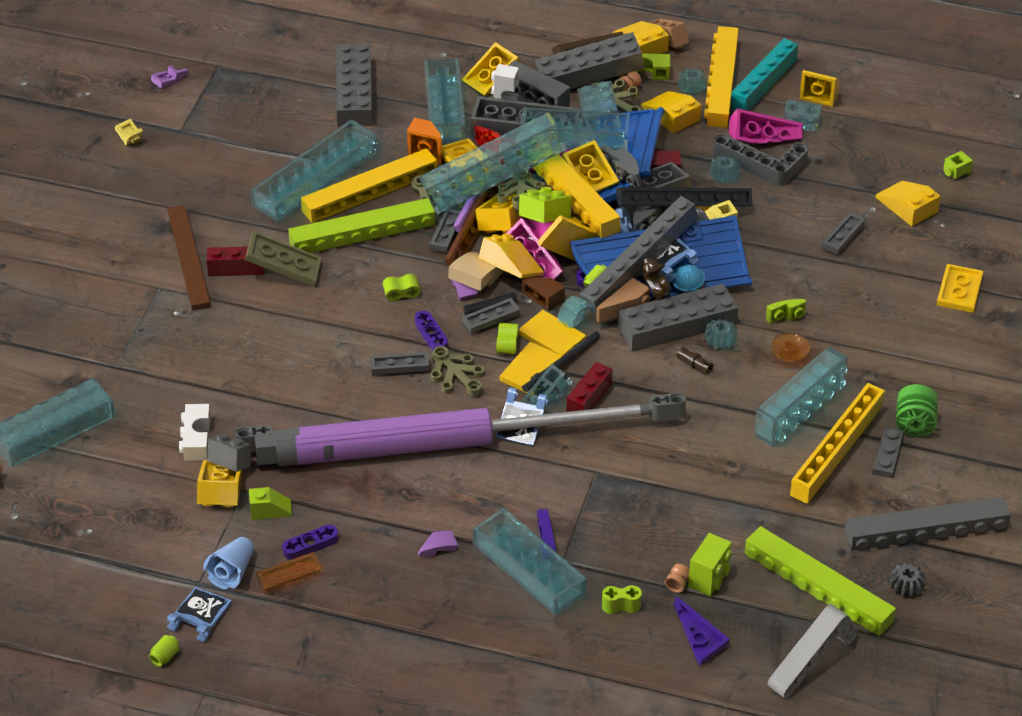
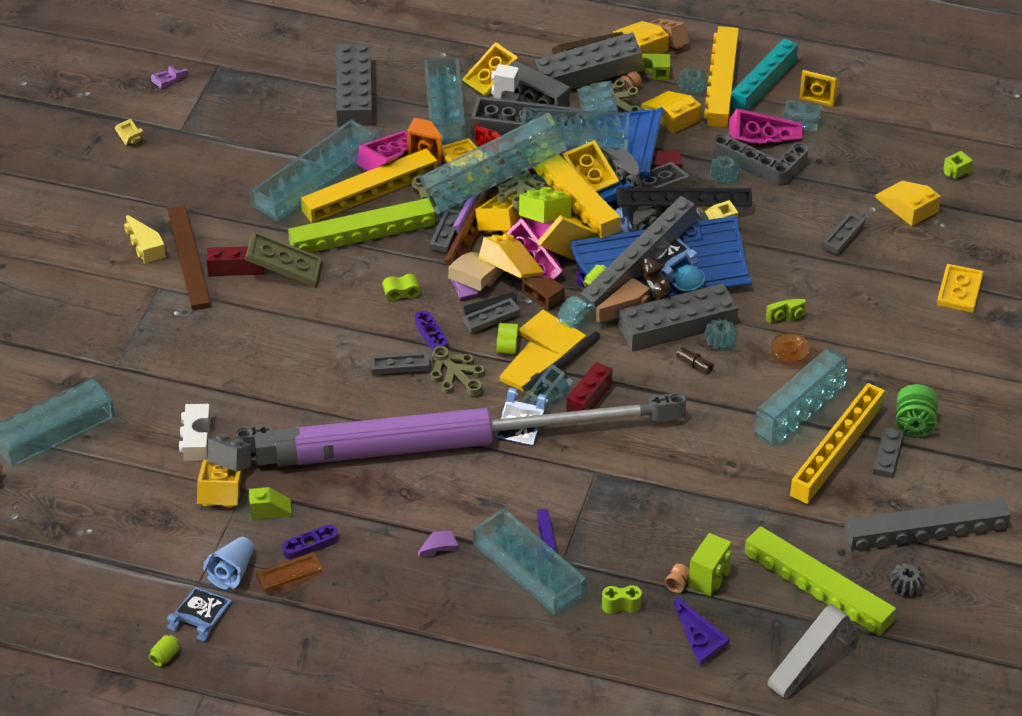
(147, 241): none -> light yellow slope
(382, 151): none -> dark pink wedge

